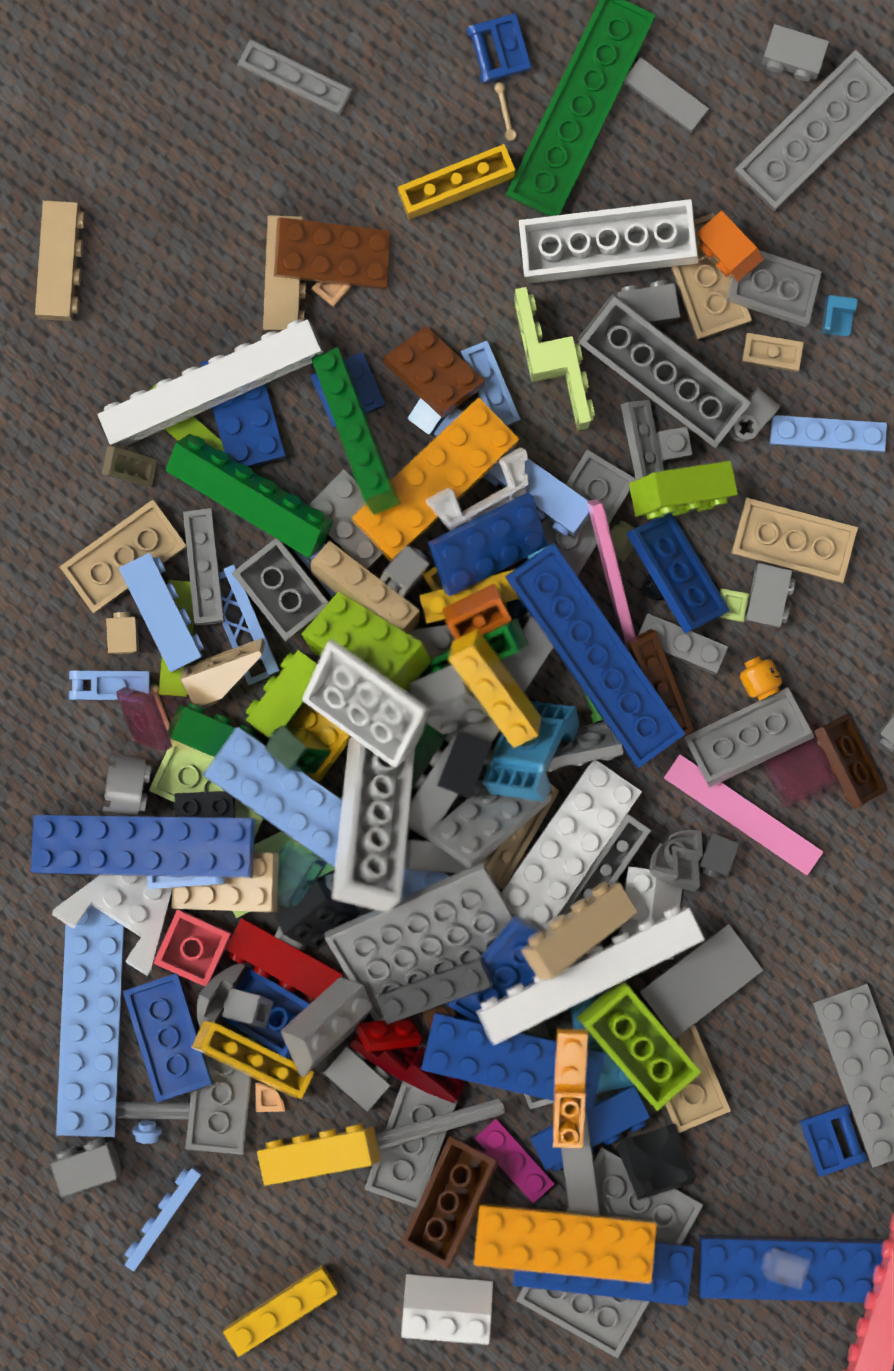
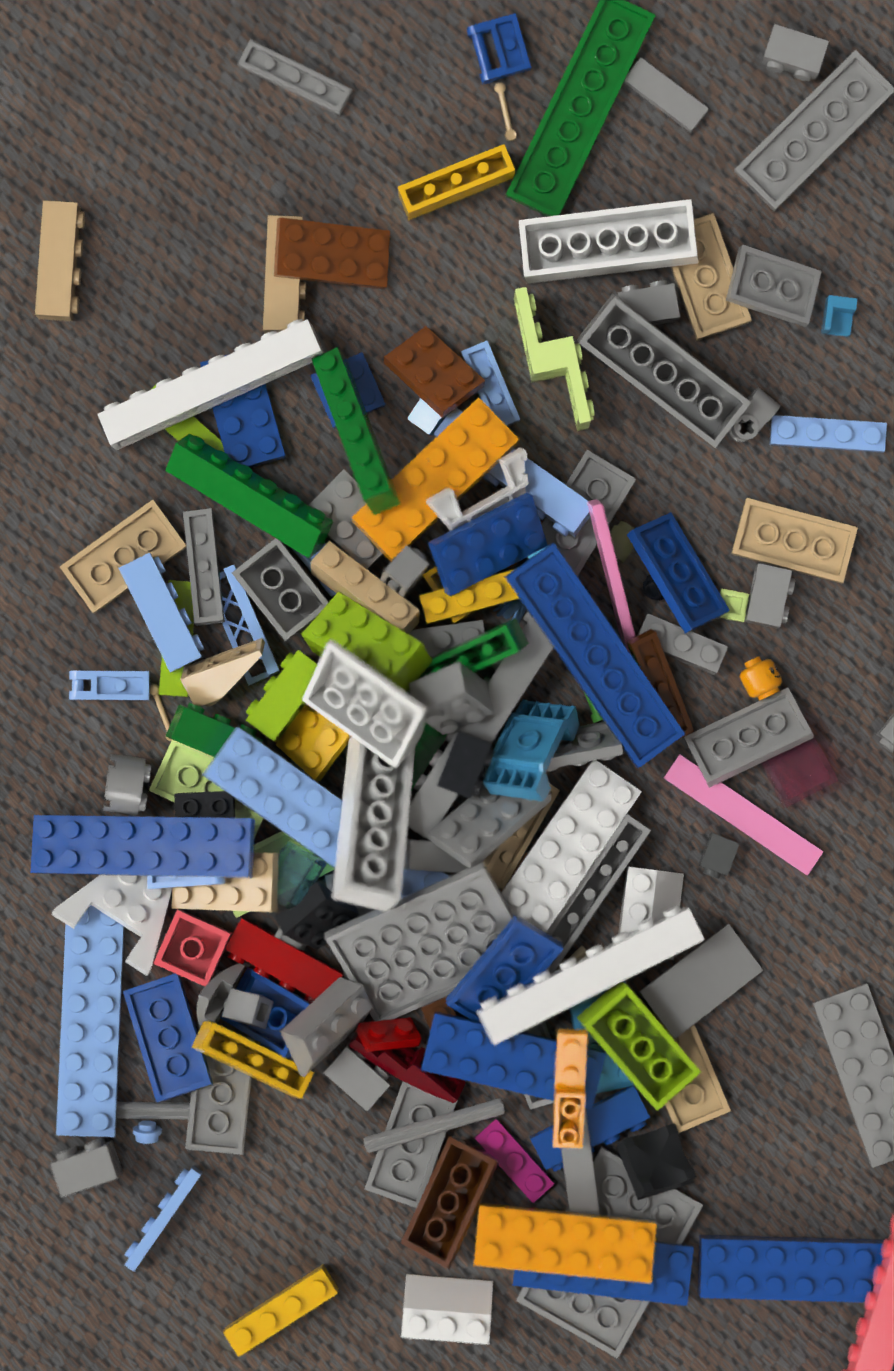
(122, 634): tan brick -> none
(129, 466): dark tan tile -> none
(144, 718): clear pink tile -> none
(268, 1099): light nougat tile -> none
(297, 749): dark green brick -> none
(318, 1155): yellow brick -> none
(330, 292): light nougat tile -> none
(434, 990): dark grey plate -> none
(479, 611): orange brick -> none
(495, 688): yellow brick -> none
(579, 930): tan brick -> none
(642, 438): light grey plate -> none
(674, 444): light grey brick -> none
(678, 860): light grey brick -> none
(683, 490): lime brick -> none
(729, 247): orange brick -> none
(772, 352): tan plate -> none
(785, 1267): clear brick -> none
(824, 1143): blue plate -> none
(850, 761): reddish brown plate -> none

